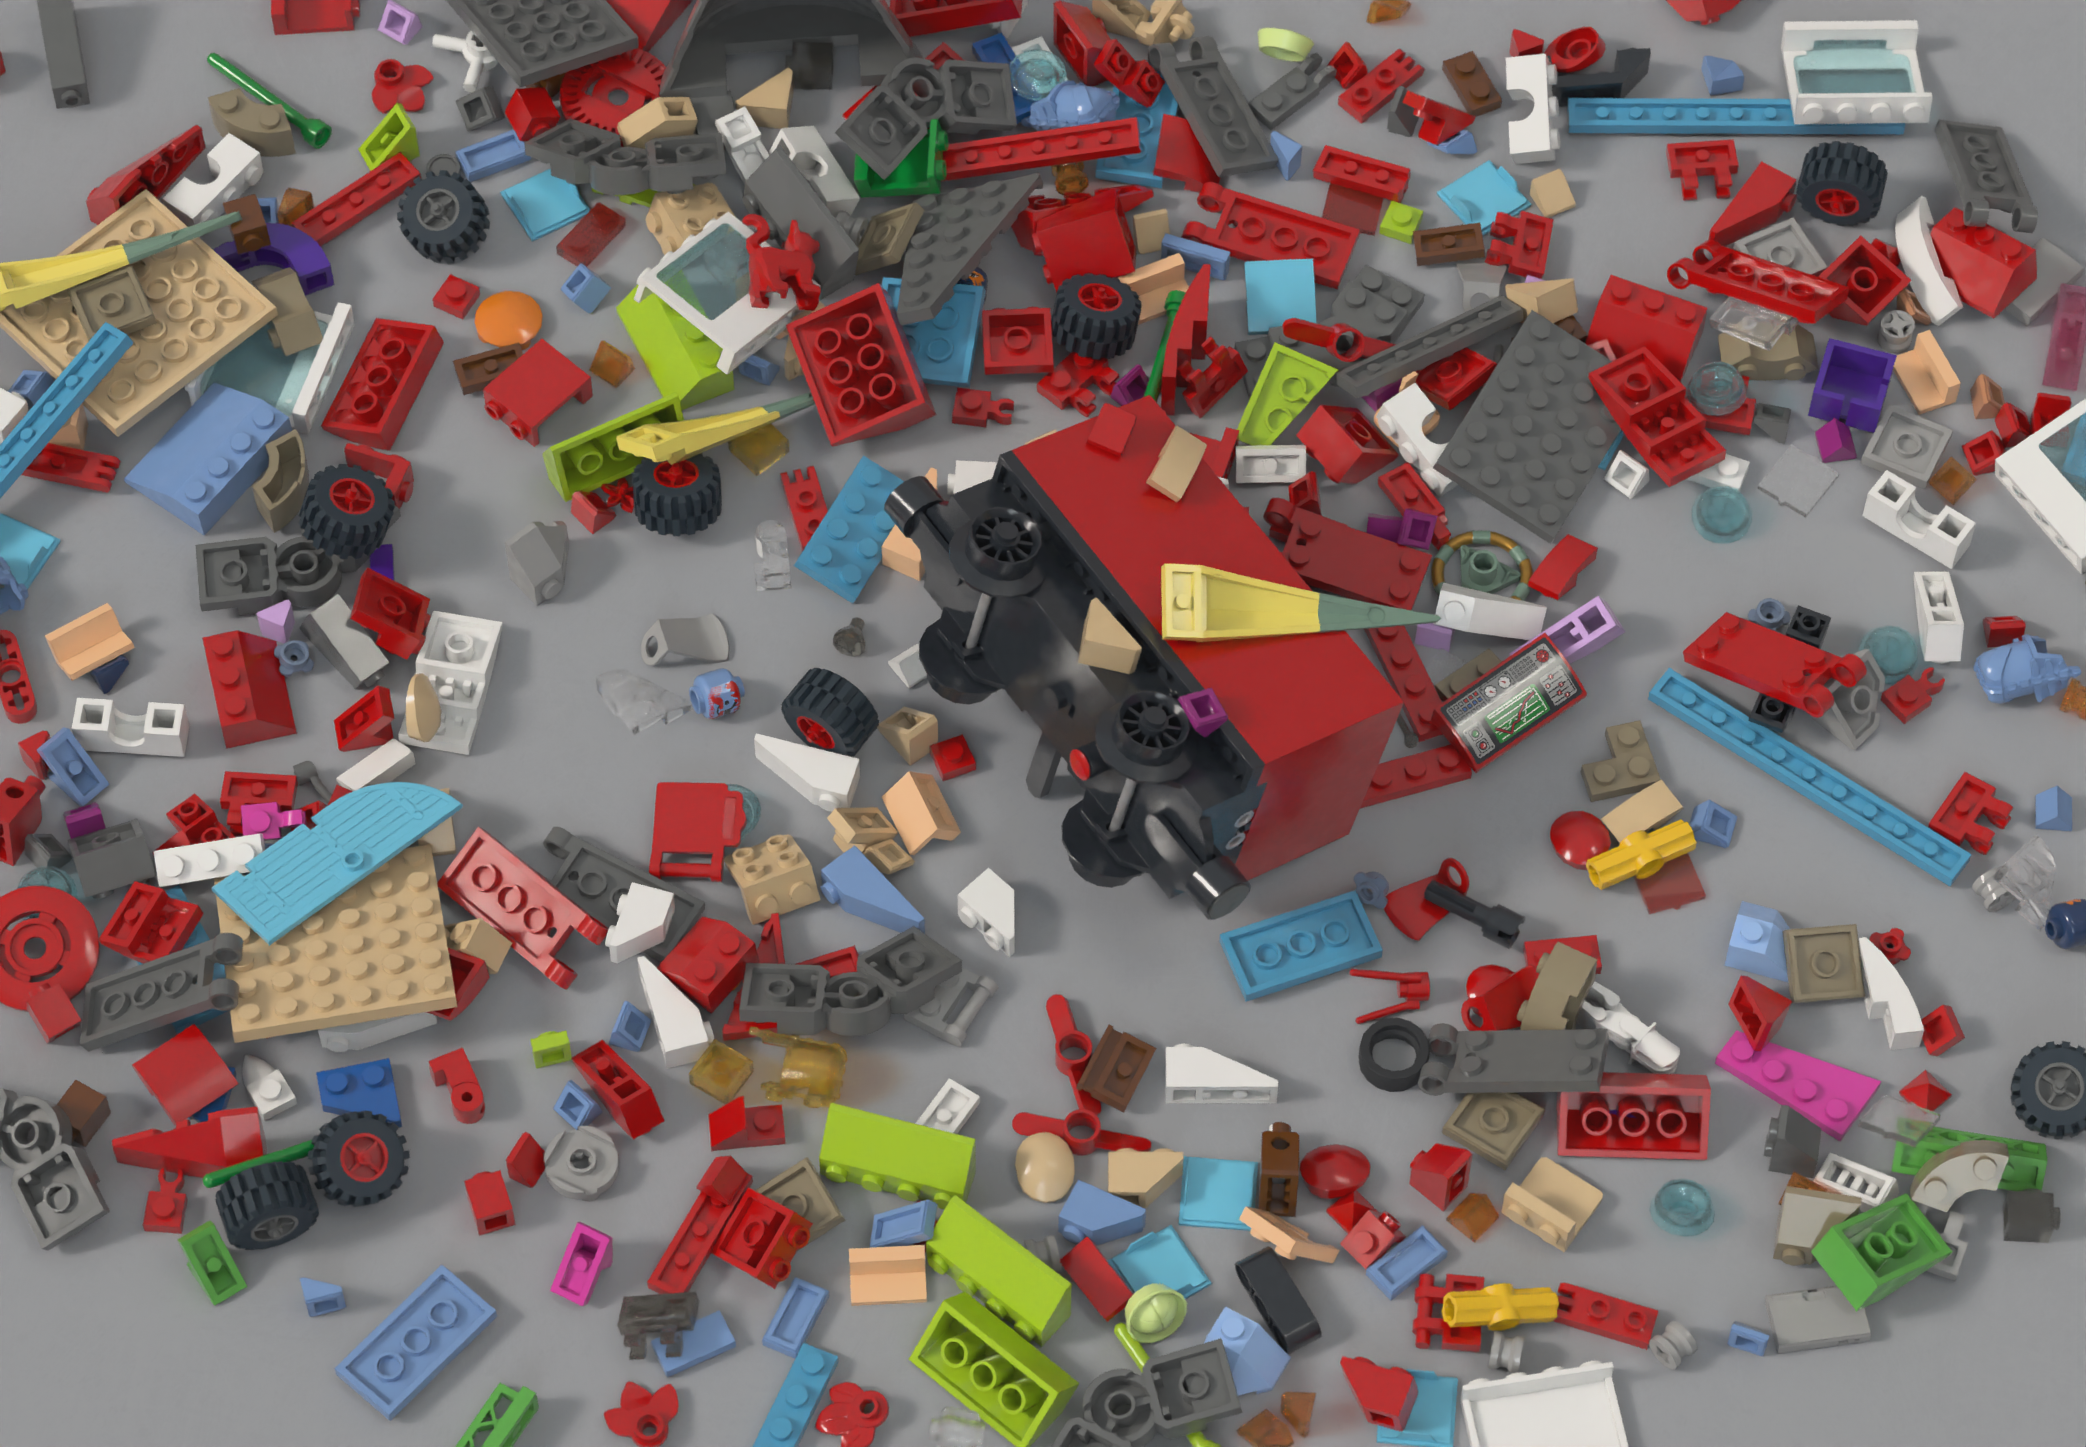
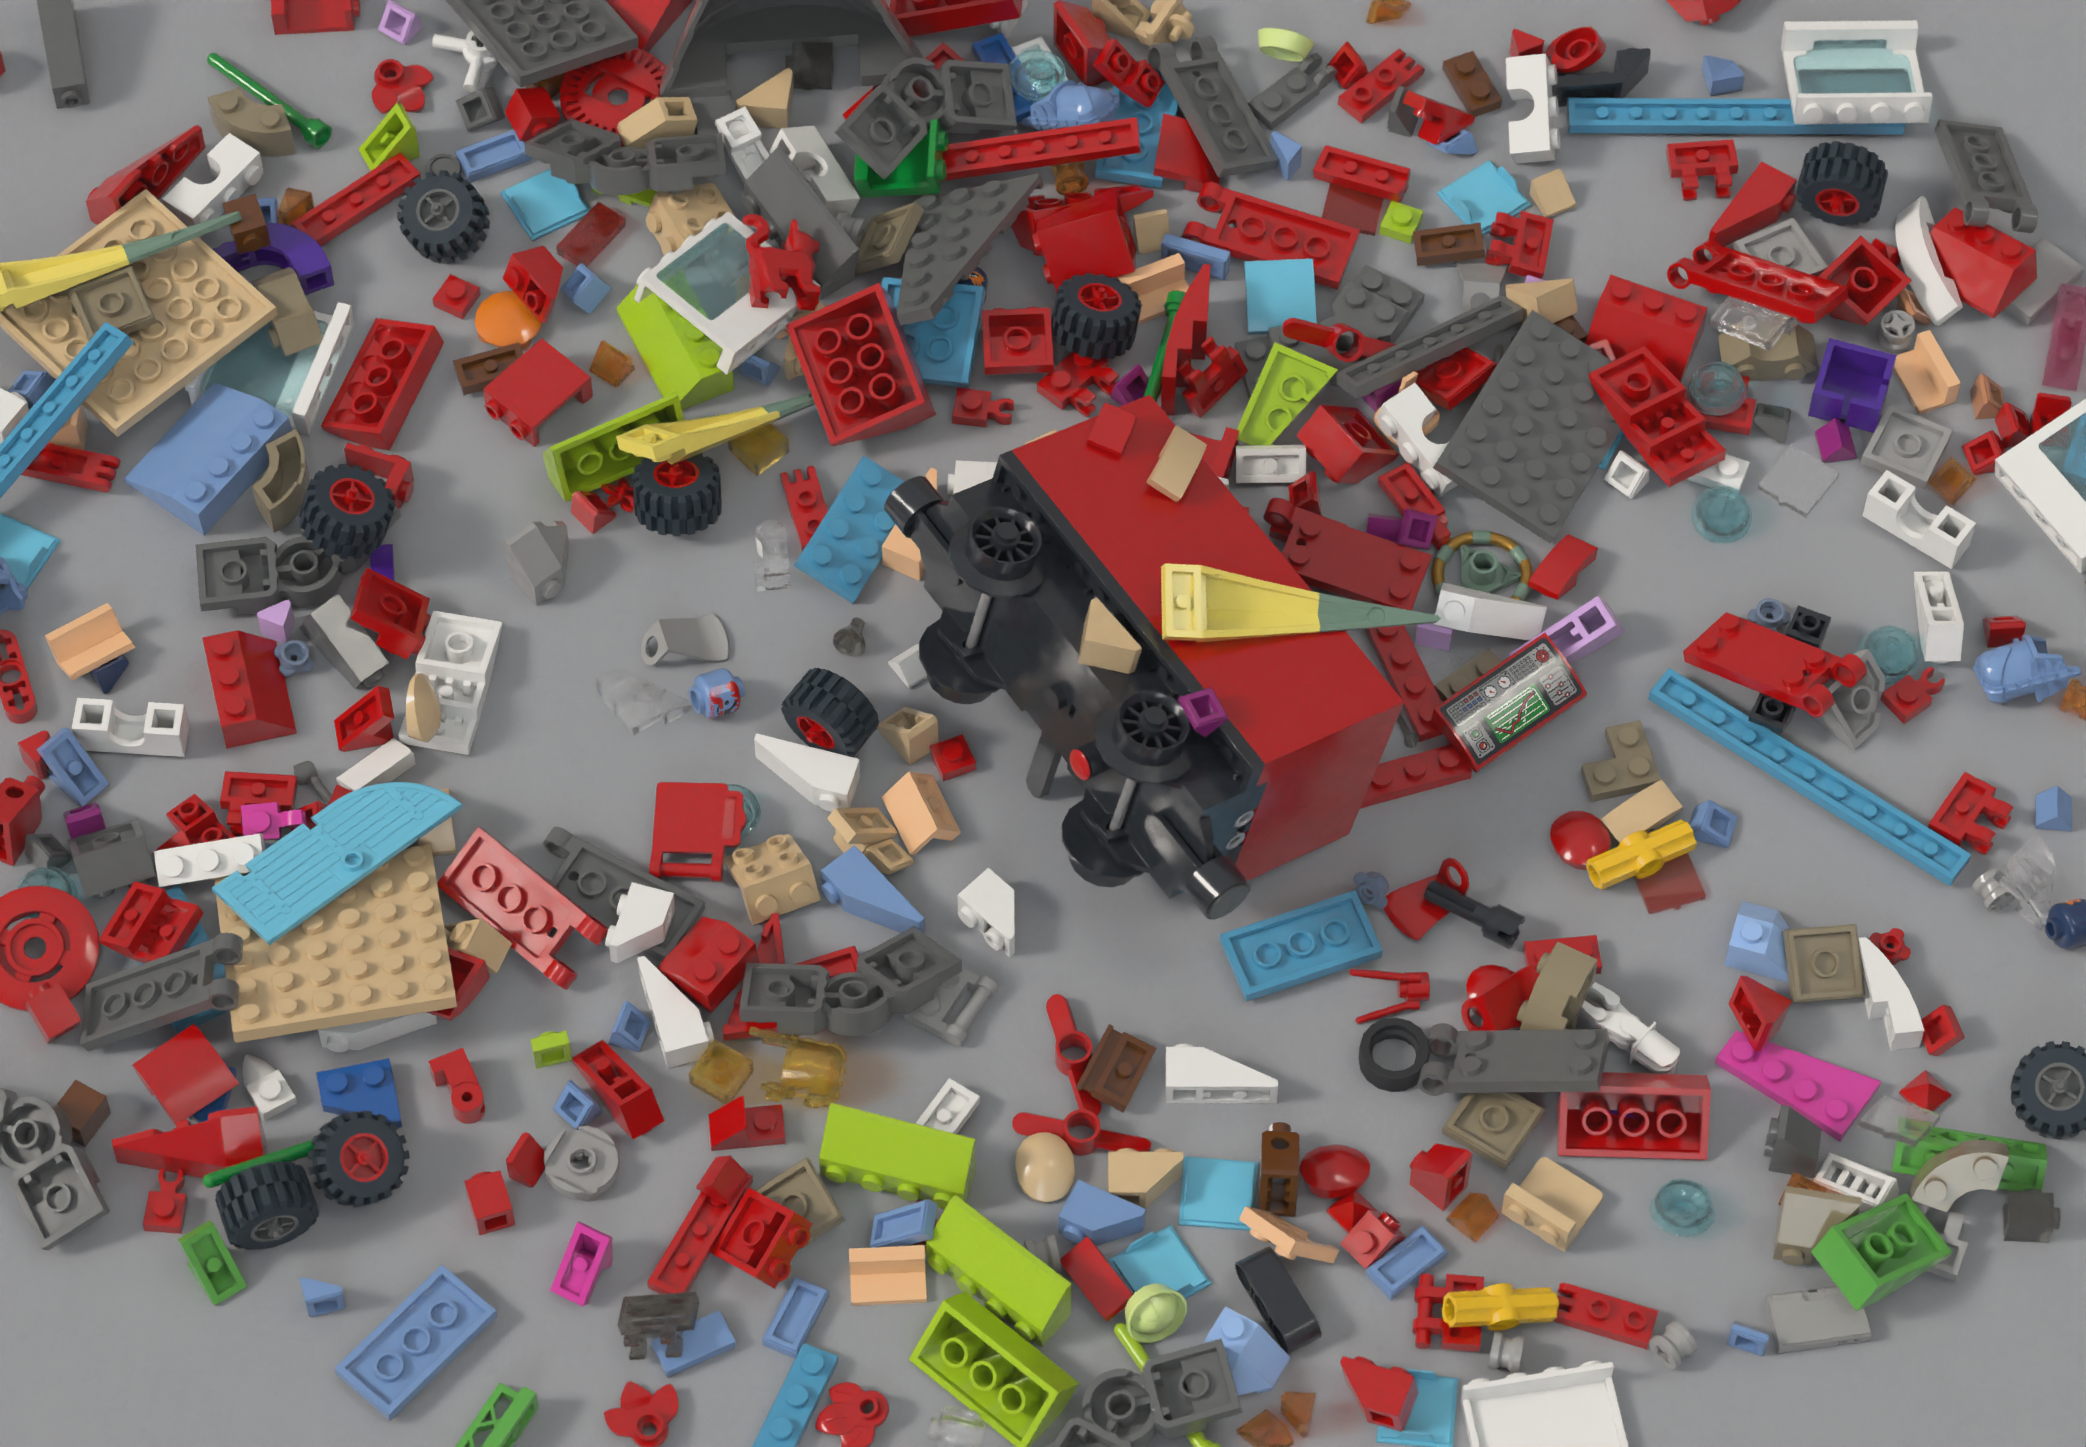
(535, 279): none -> red slope

